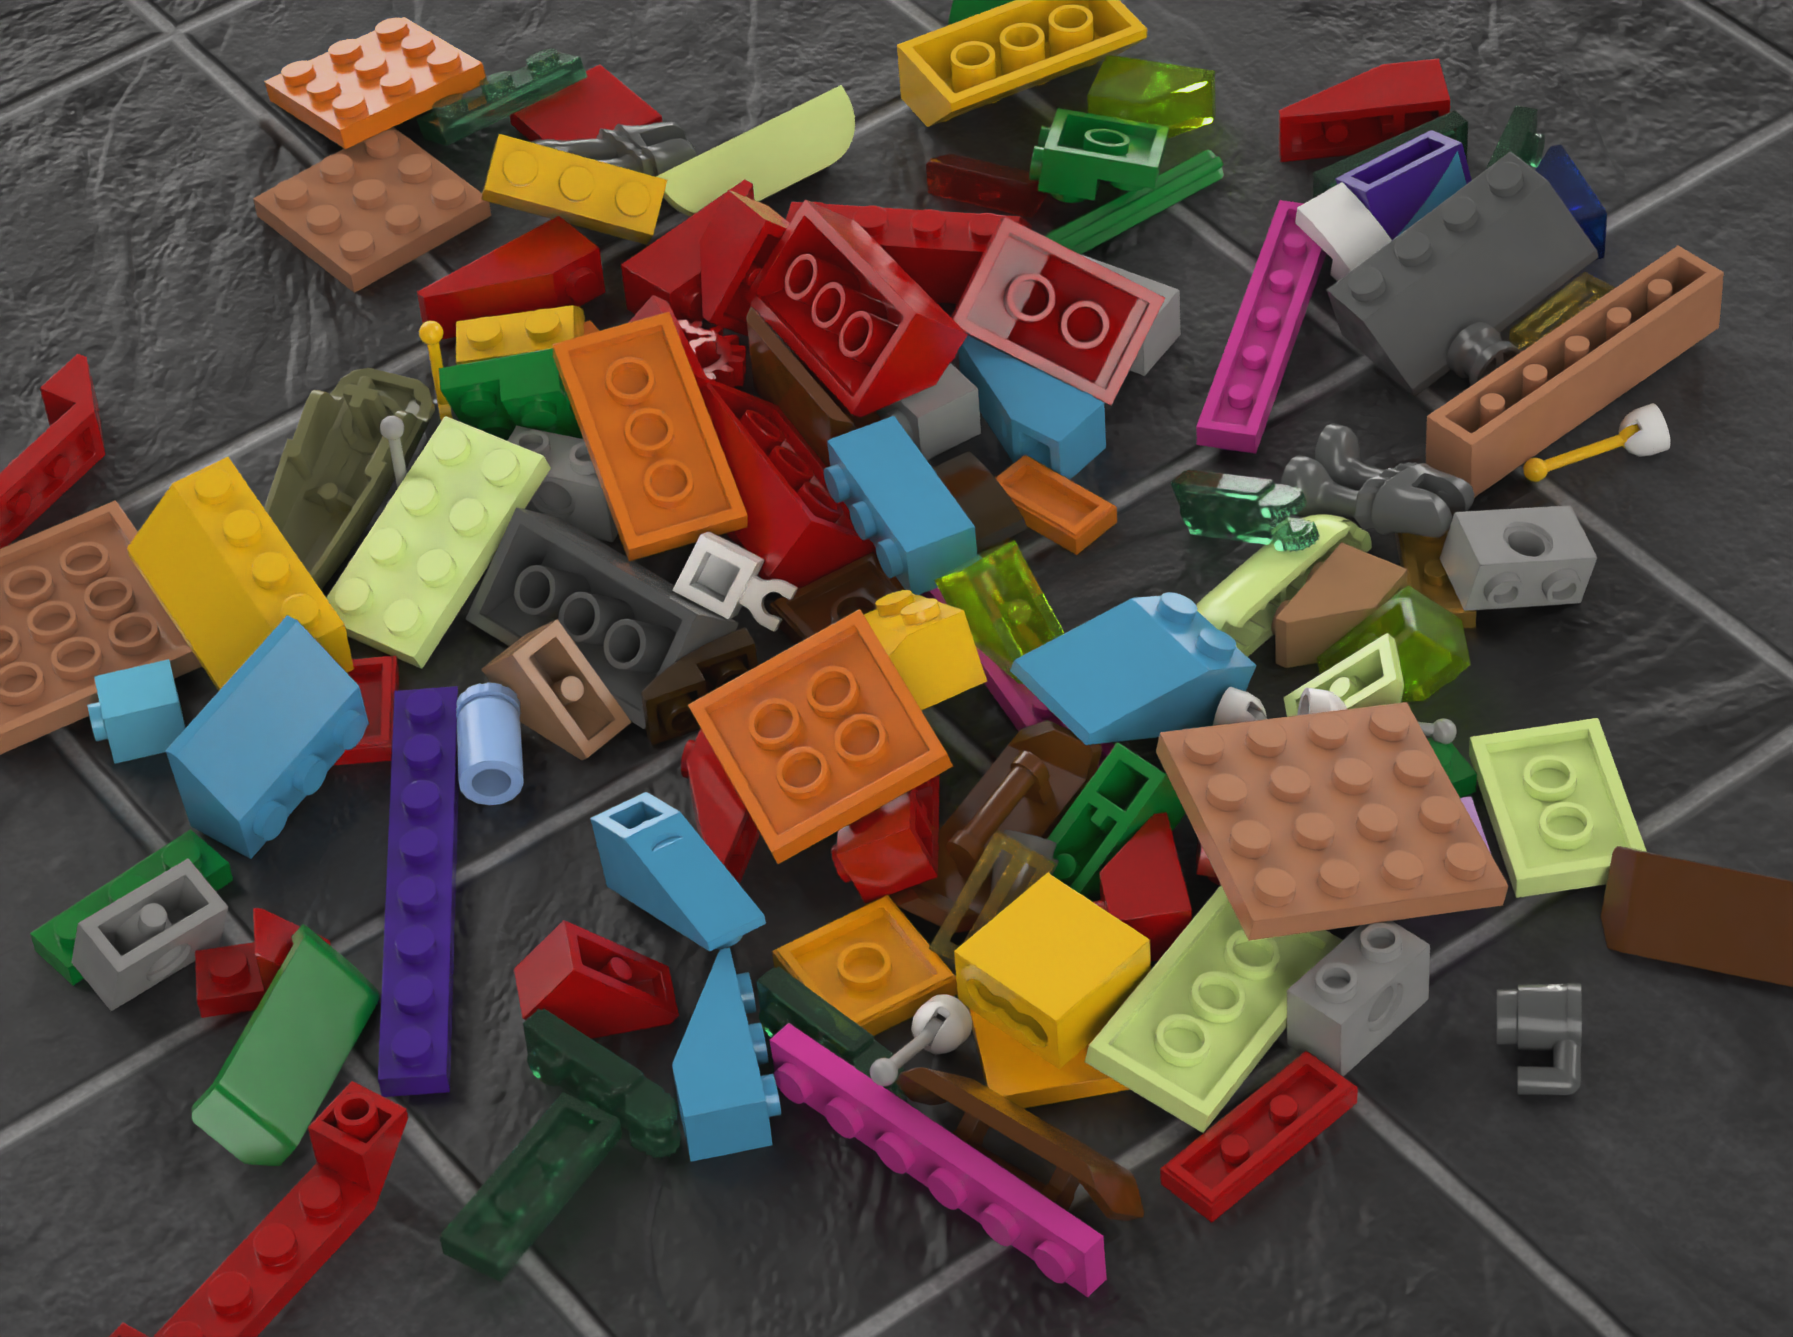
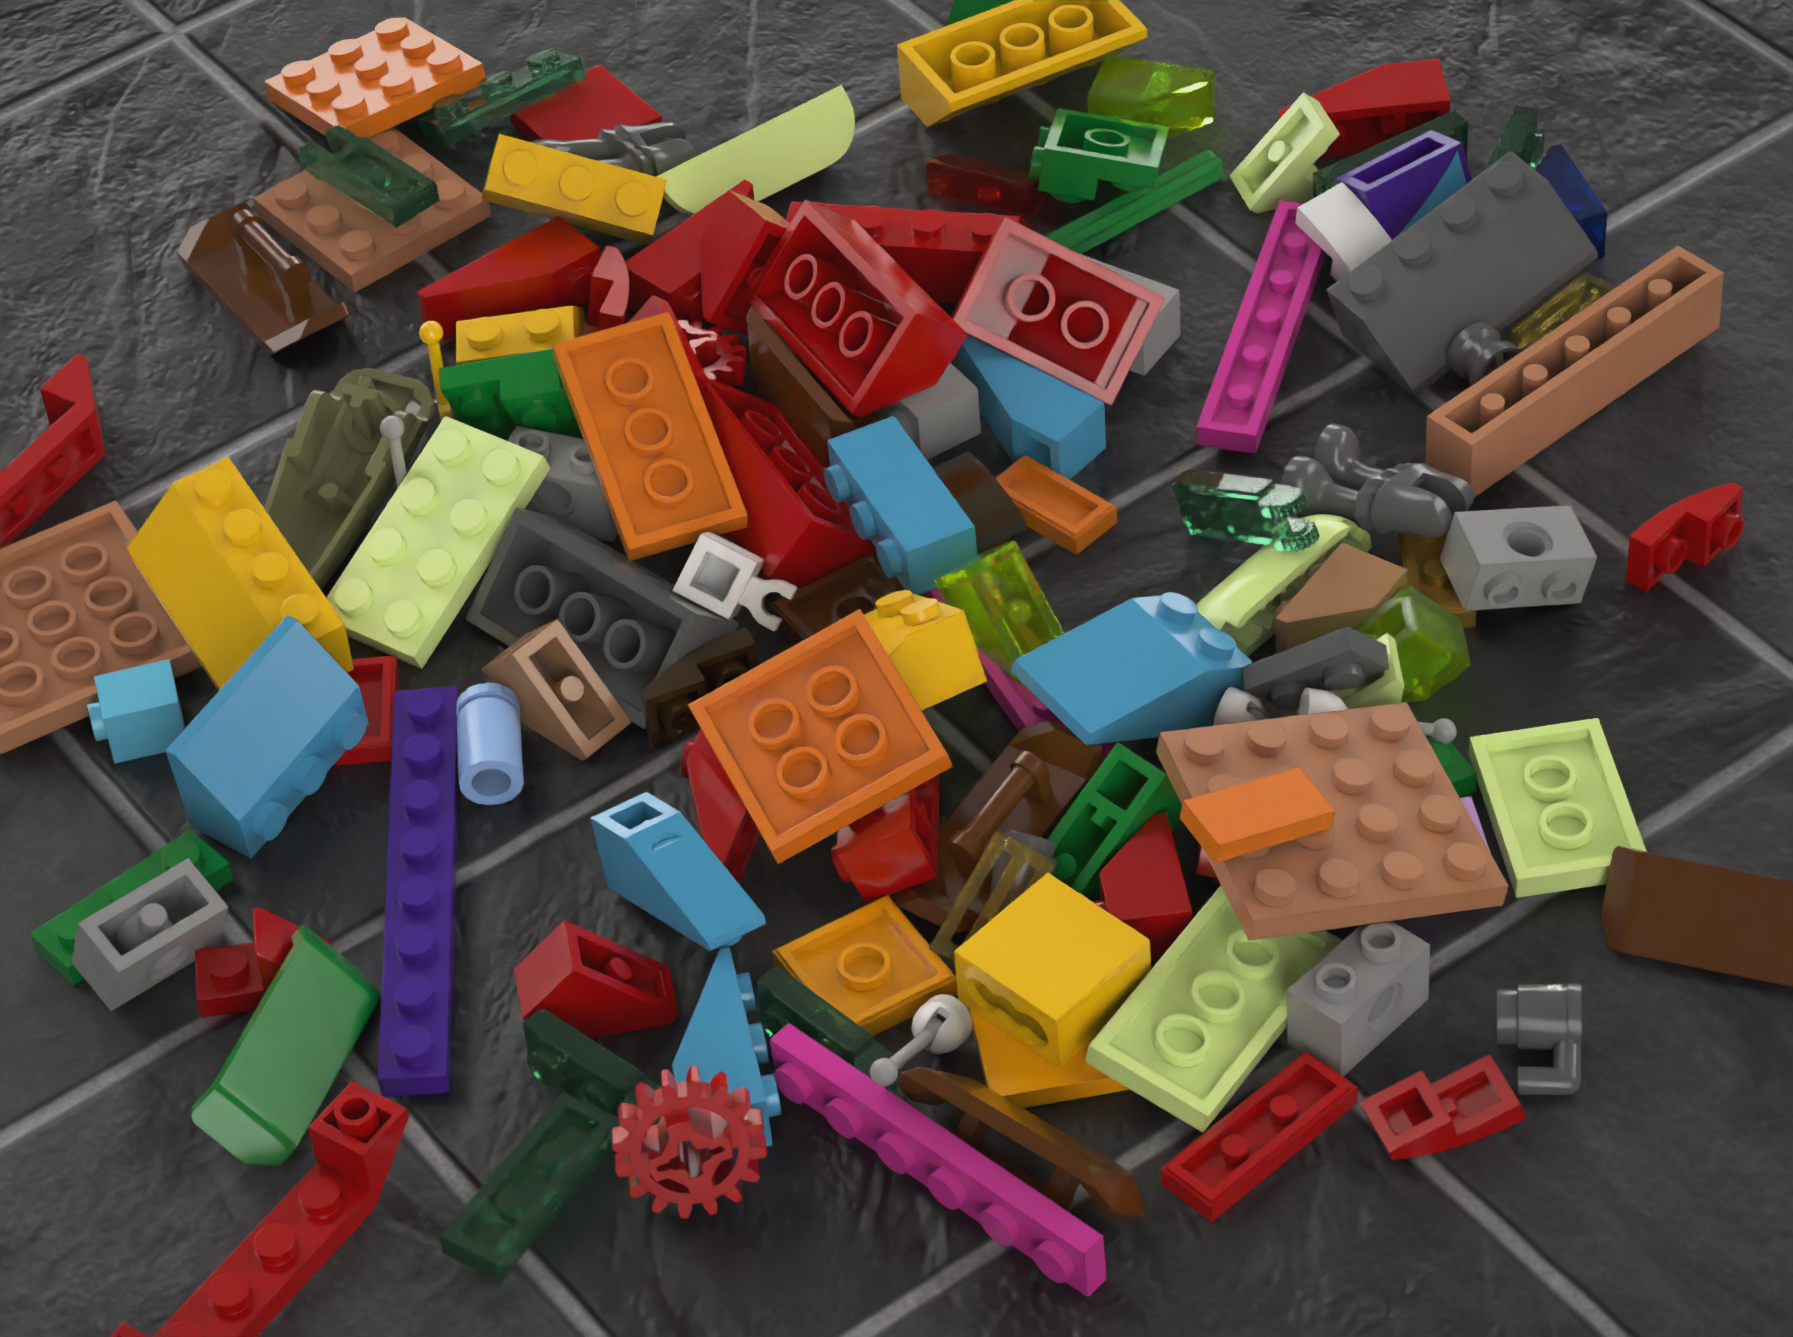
(257, 280): none -> reddish brown piece
(370, 176): none -> clear green hinge
(609, 291): none -> slope
(695, 1113): none -> red gear
(1257, 814): none -> orange tile
(1285, 157): none -> yellowish green slope
(1325, 663): none -> dark grey plate
(1440, 1116): none -> red slope
(1640, 433): hinge -> none
(1686, 530): none -> red slope

